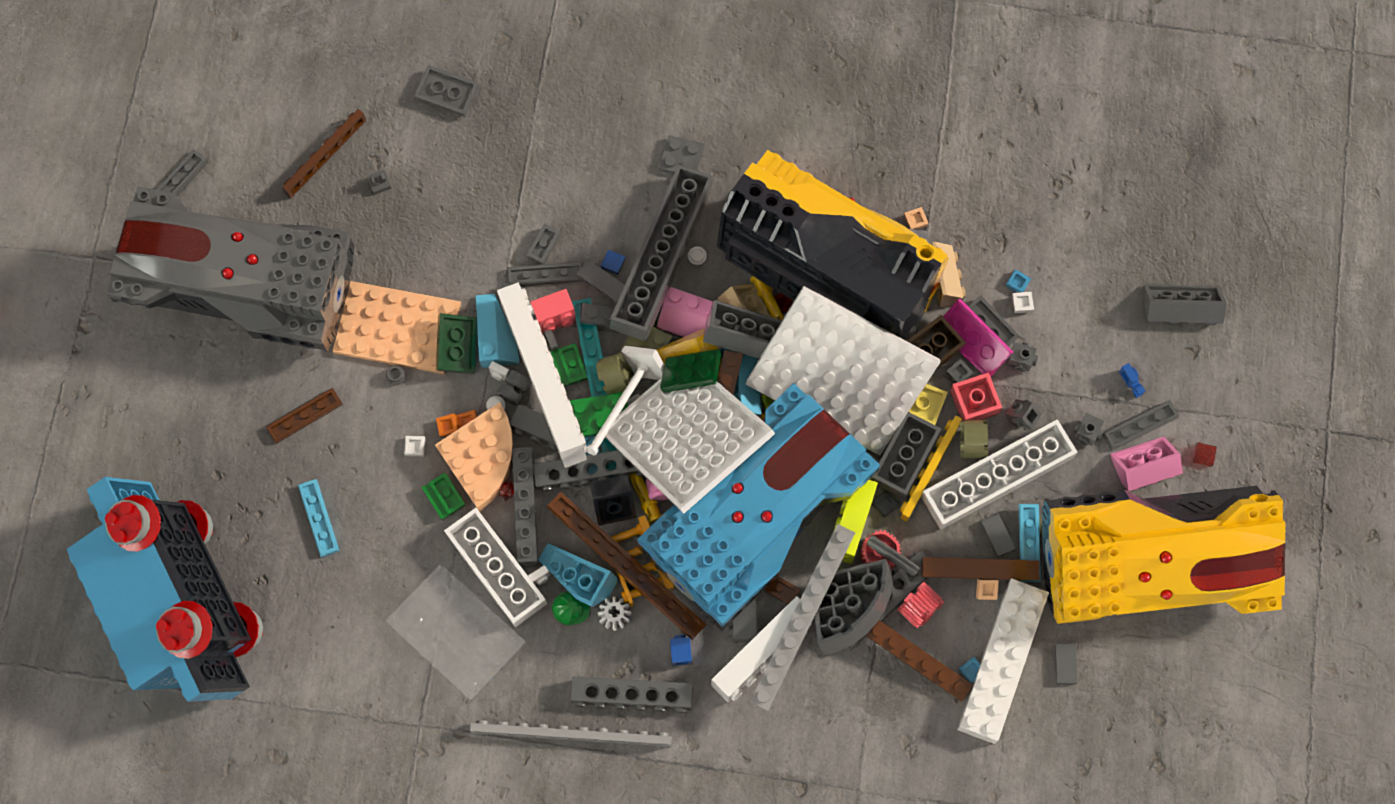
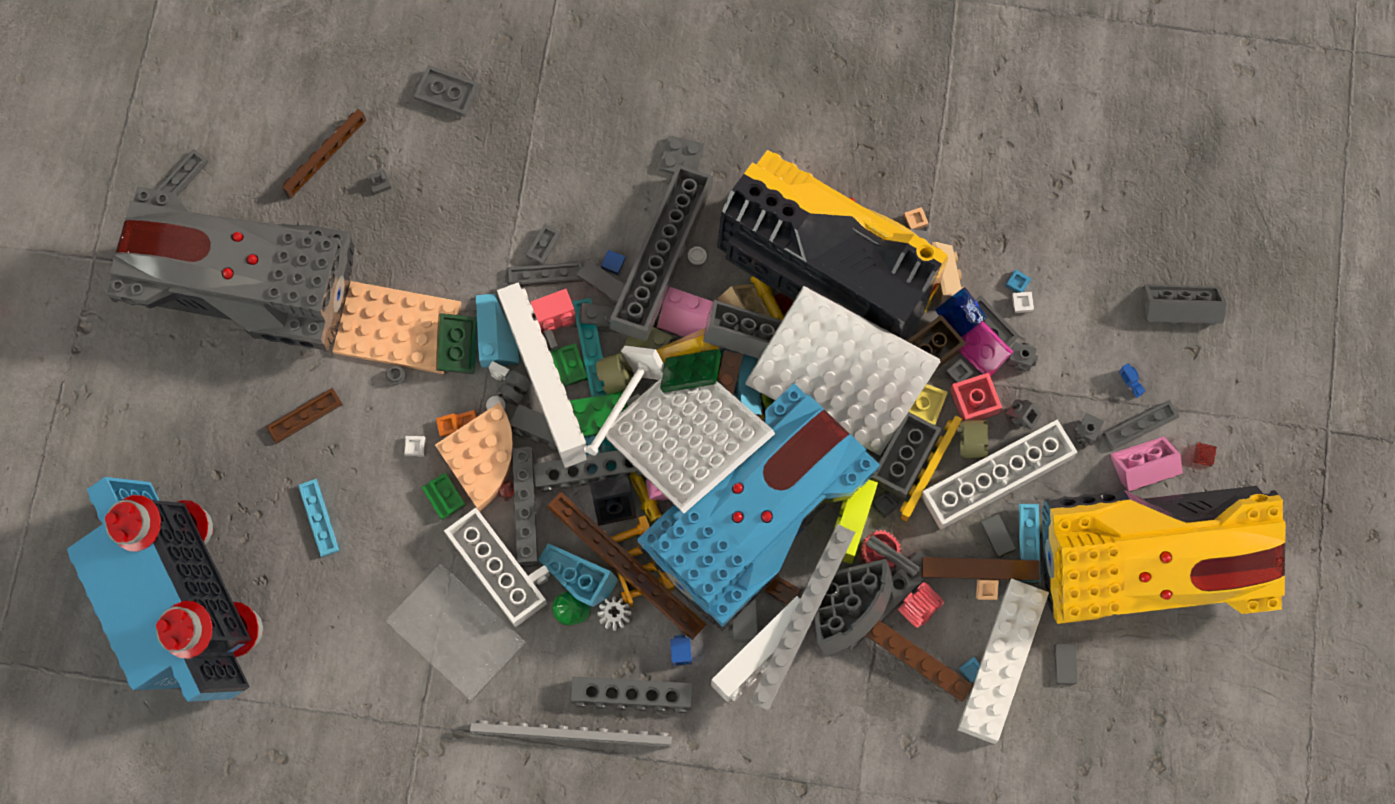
(962, 312): none -> clear blue plate

